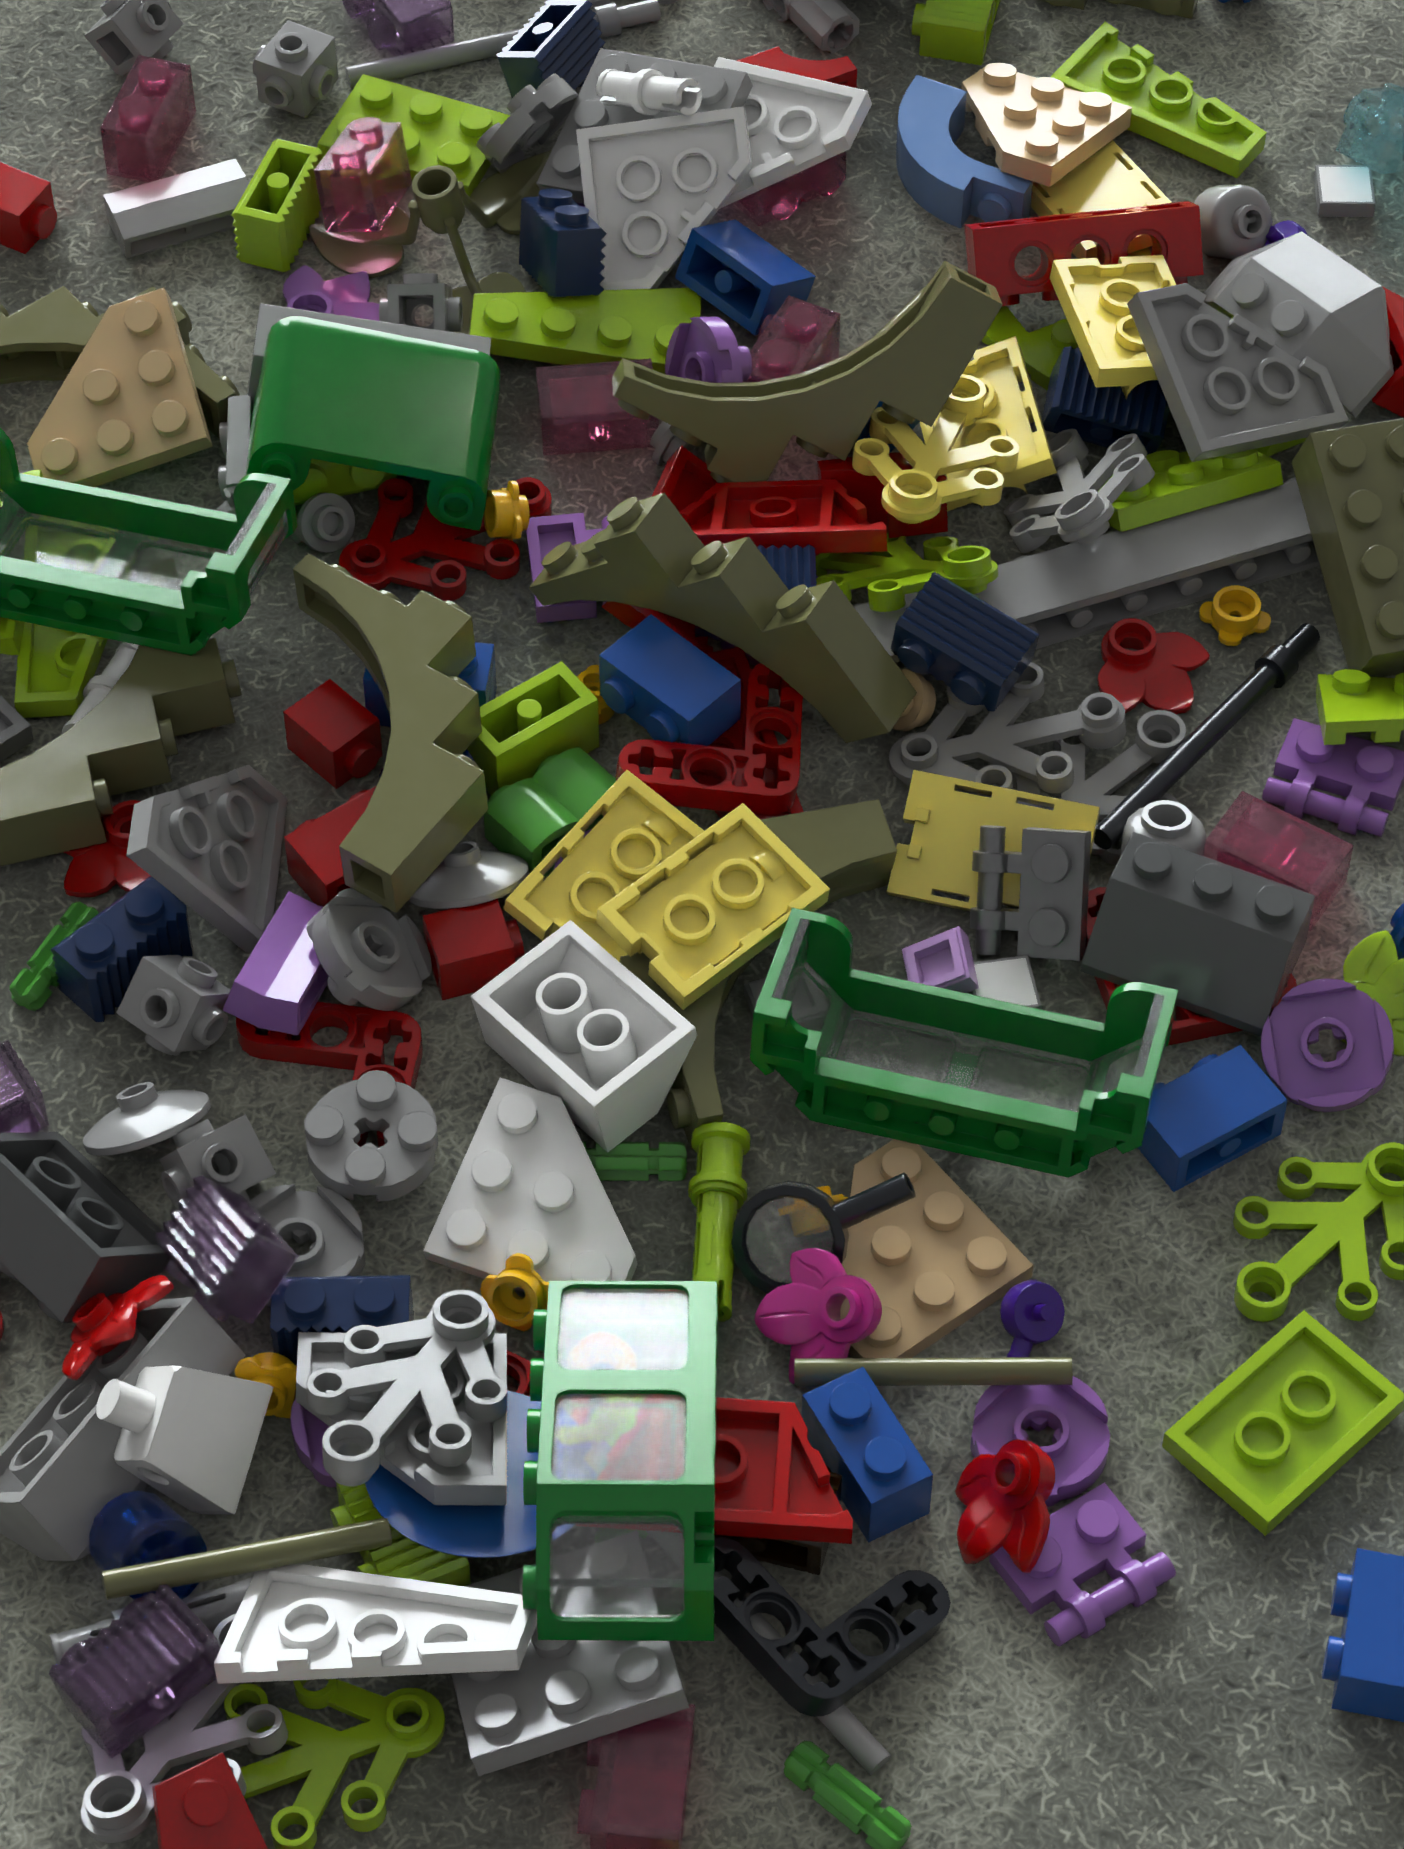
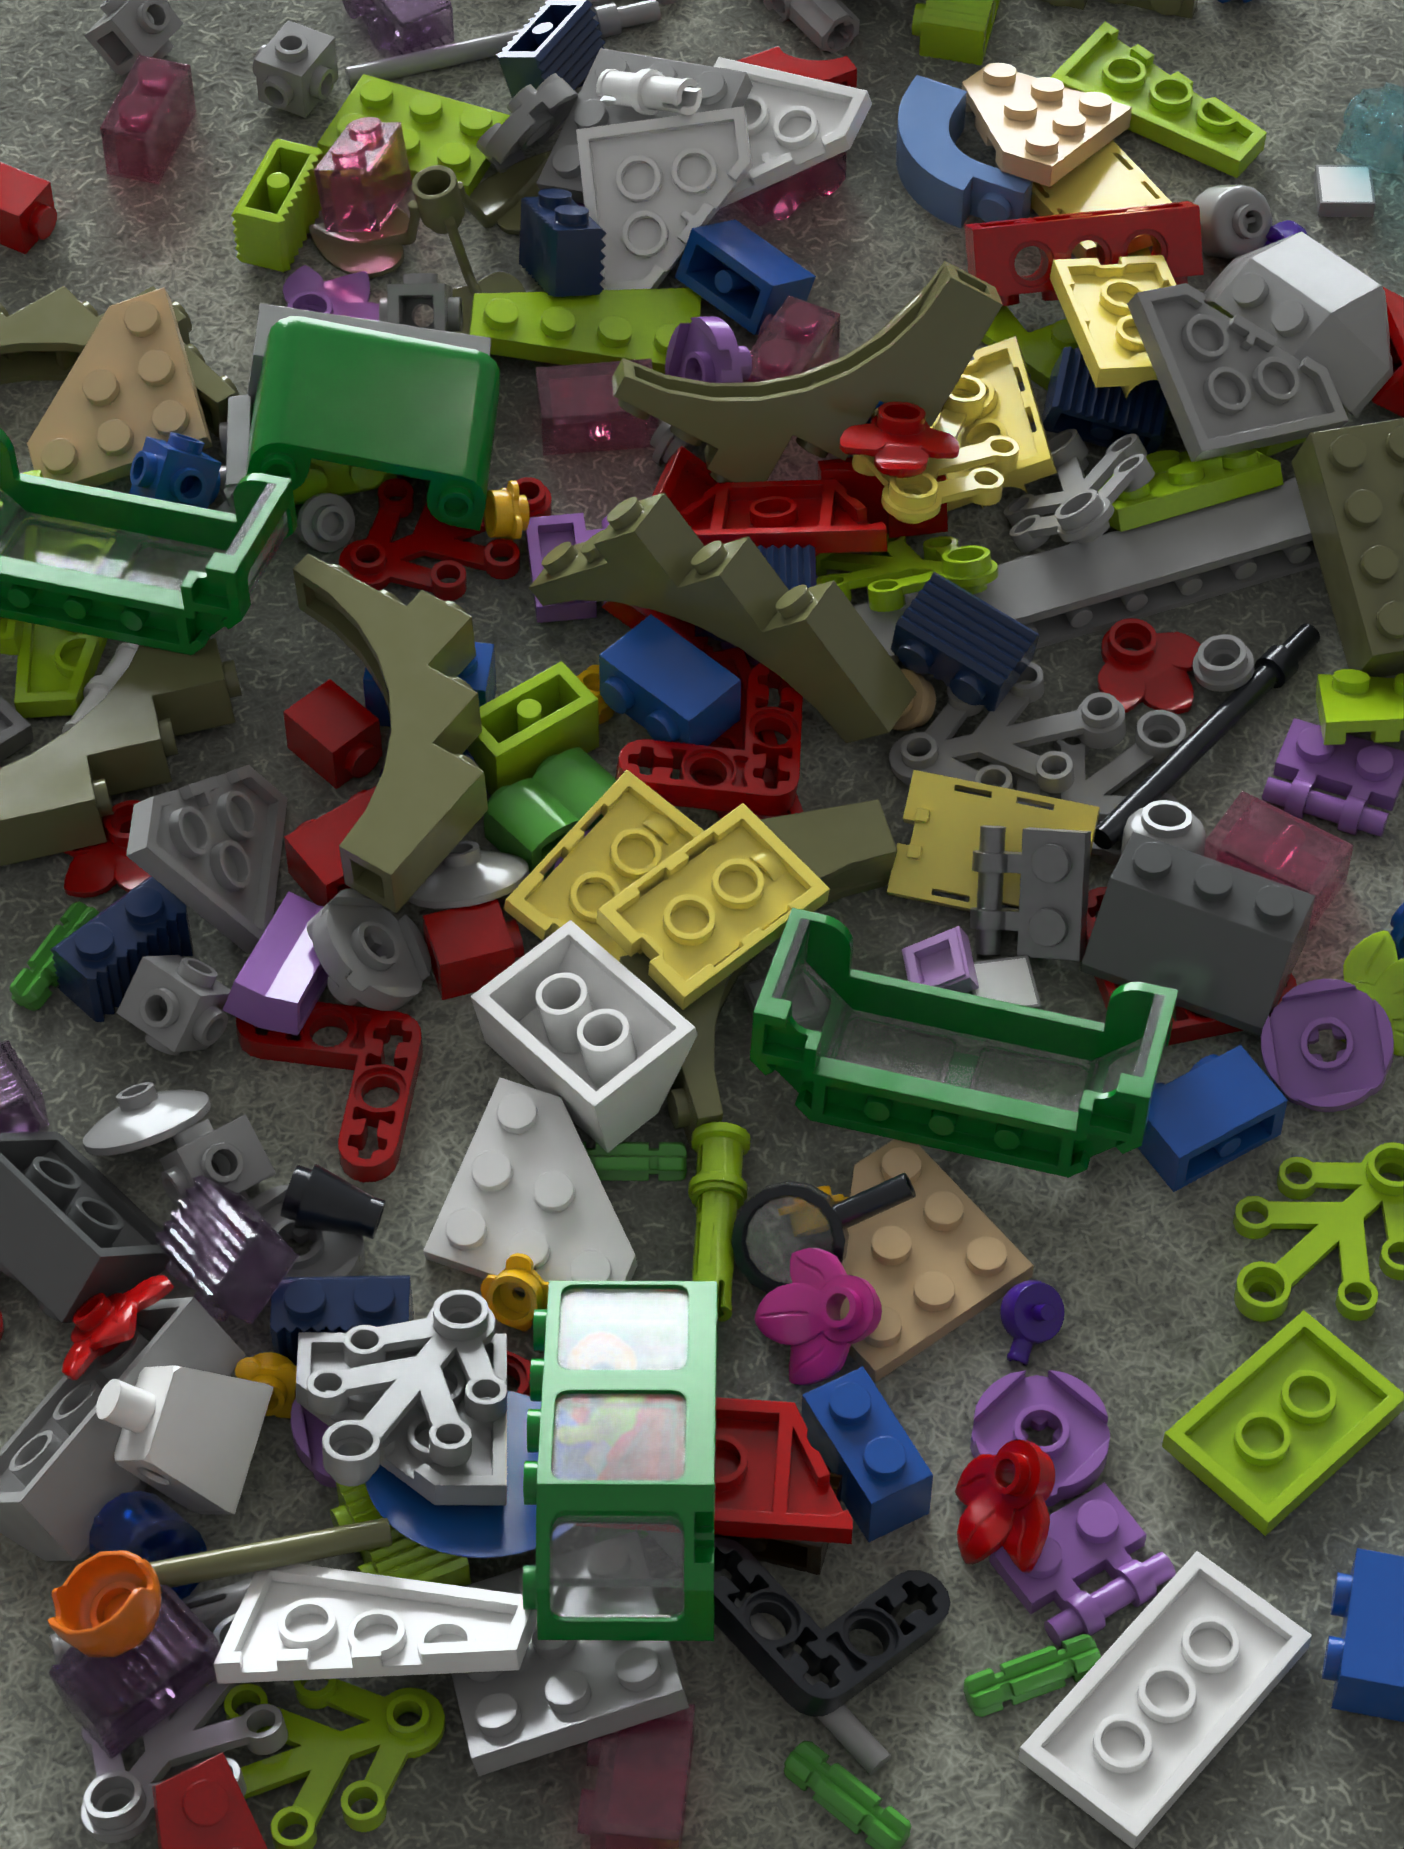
(107, 1604): none -> orange hair
(175, 208): light grey piece -> none
(176, 471): none -> blue brick
(330, 1204): none -> black cone
(367, 1105): light grey plate -> none
(899, 440): none -> red plate
(939, 1371): olive bar -> none
(1030, 1675): none -> bright green axle
(1164, 1699): none -> white plate
(1223, 663): none -> light grey plate
(1235, 601): yellow plate -> none

